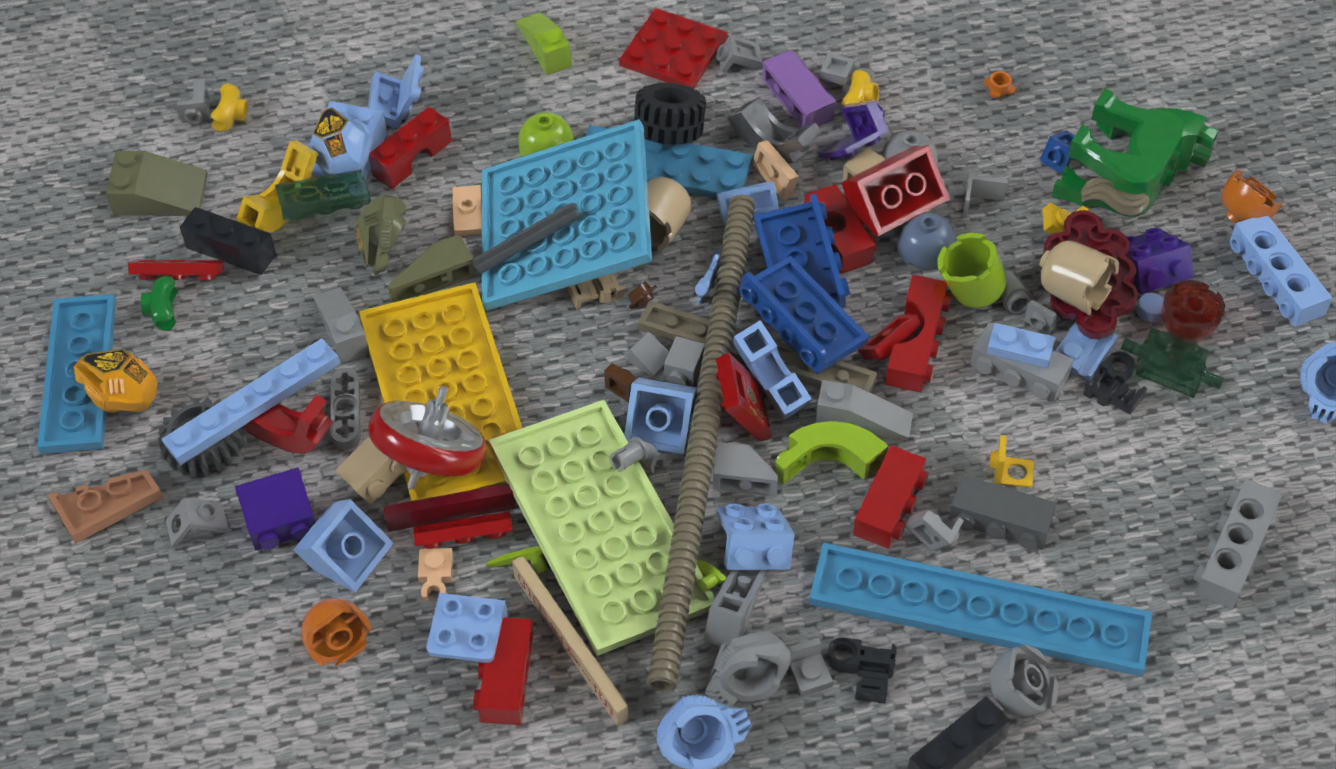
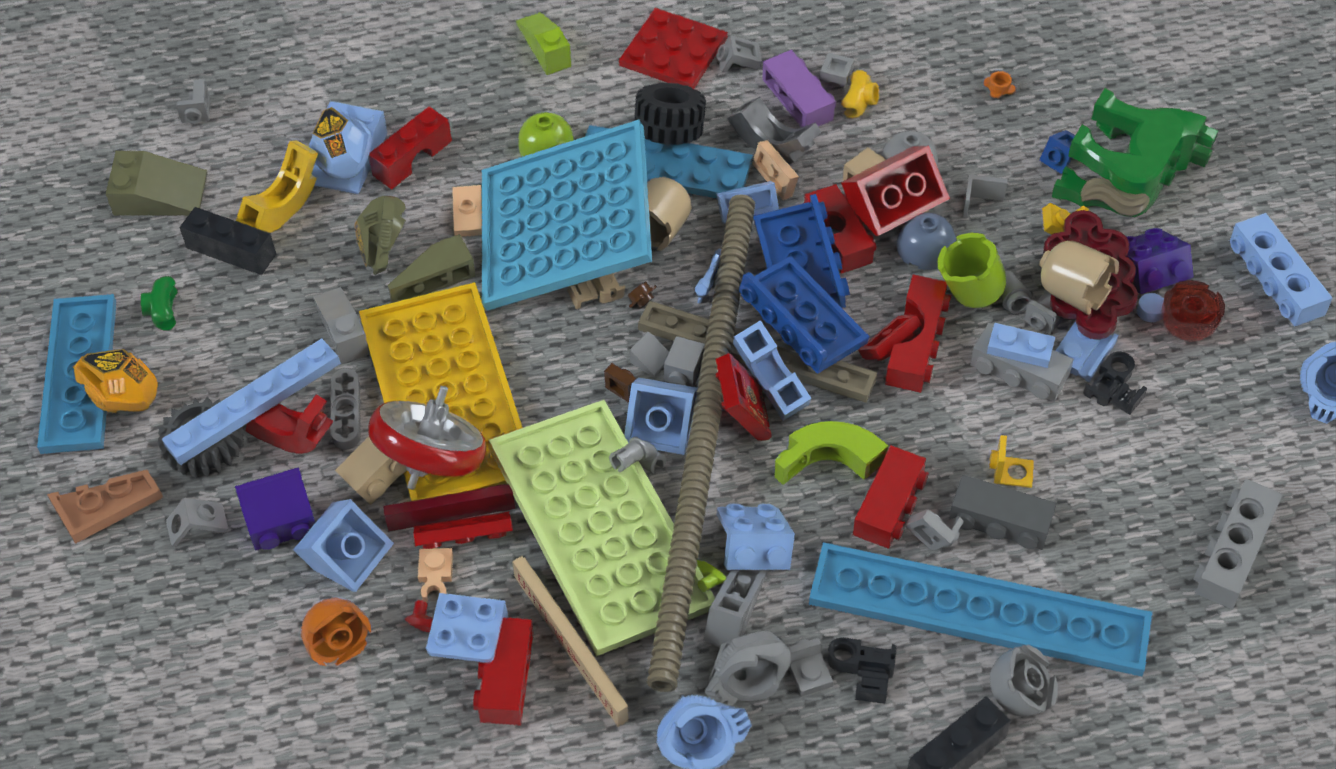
(177, 269): red plate -> none
(230, 108): yellow piece -> none
(323, 195): clear green plate -> none
(396, 95): light blue bracket -> none
(418, 618): none -> red bar
(526, 238): dark grey axle -> none
(533, 554): lime bar -> none
(743, 471): light grey slope -> none
(856, 406): light grey slope -> none
(866, 126): dark purple bracket -> none
(1172, 362): clear green plate -> none
(1247, 198): orange cylinder -> none

